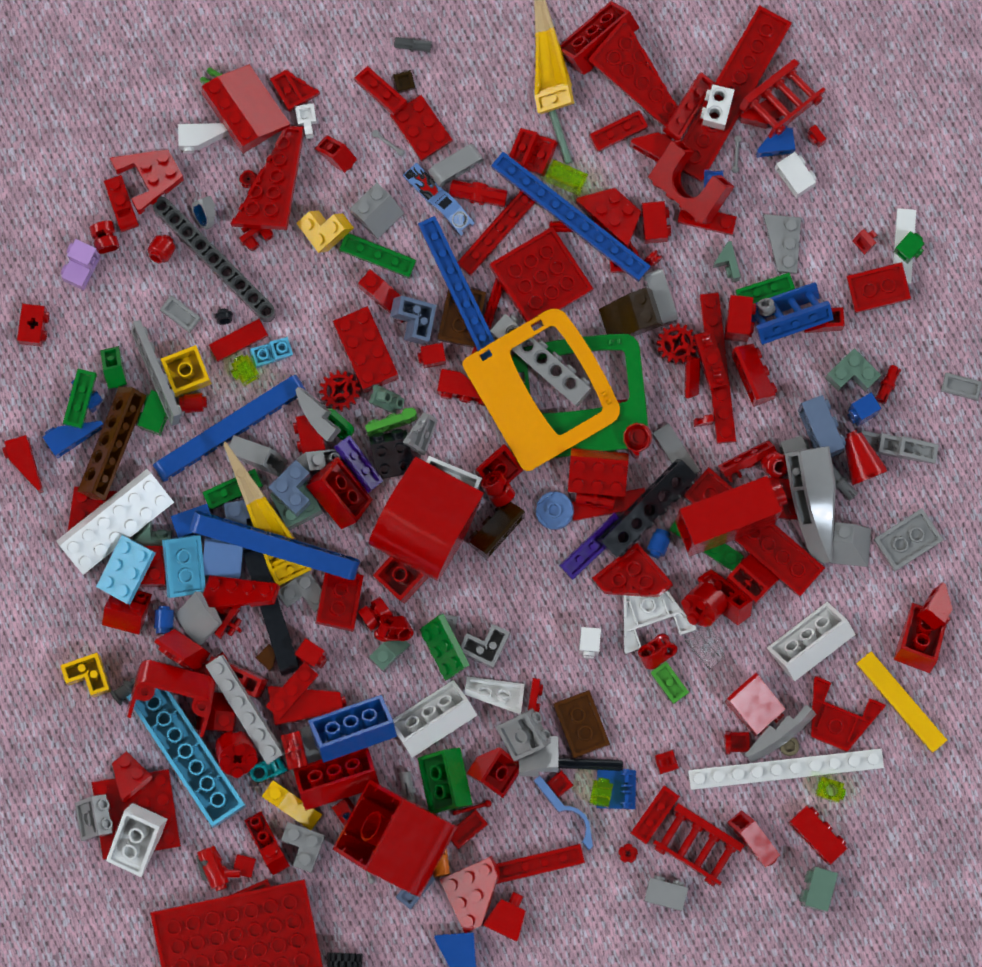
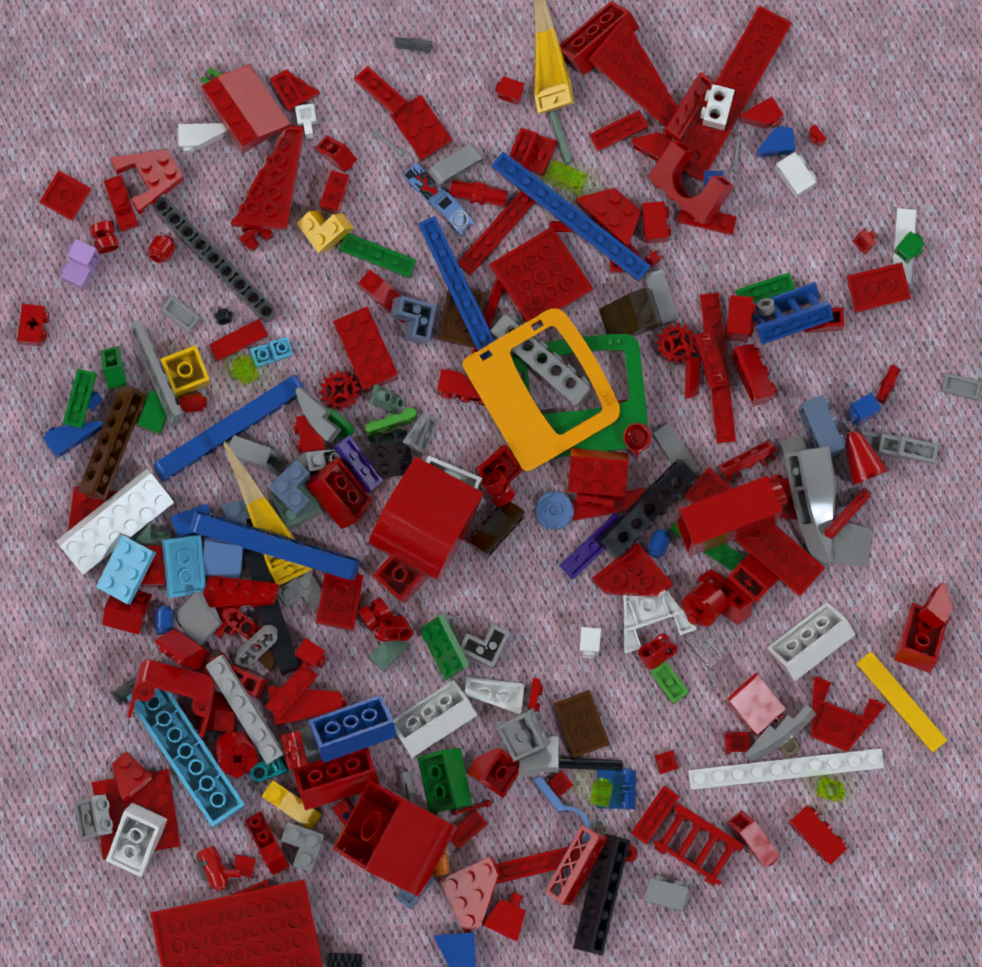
(22, 457): red slope -> none
(65, 195): none -> red plate
(89, 669): yellow brick -> none
(204, 212): light grey rock -> none
(227, 491): green plate -> none
(247, 174): red plate -> none
(254, 628): none -> red beam
(257, 638): none -> light grey beam
(334, 192): none -> red brick
(376, 210): light grey slope -> none
(404, 81): dark brown tile -> none
(432, 355): red brick -> none
(510, 90): none -> red brick
(580, 870): none -> red fence
(601, 896): none -> black brick
(707, 420): red tile -> none
(727, 257): sand green slope -> none
(774, 464): red head -> none
(777, 81): red fence -> none
(784, 241): light grey wing -> none
(818, 889): sand green brick -> none
(843, 485): light grey pin -> none
(849, 511): none -> red axle
(853, 367): sand green brick -> none
(908, 539): light grey plate -> none

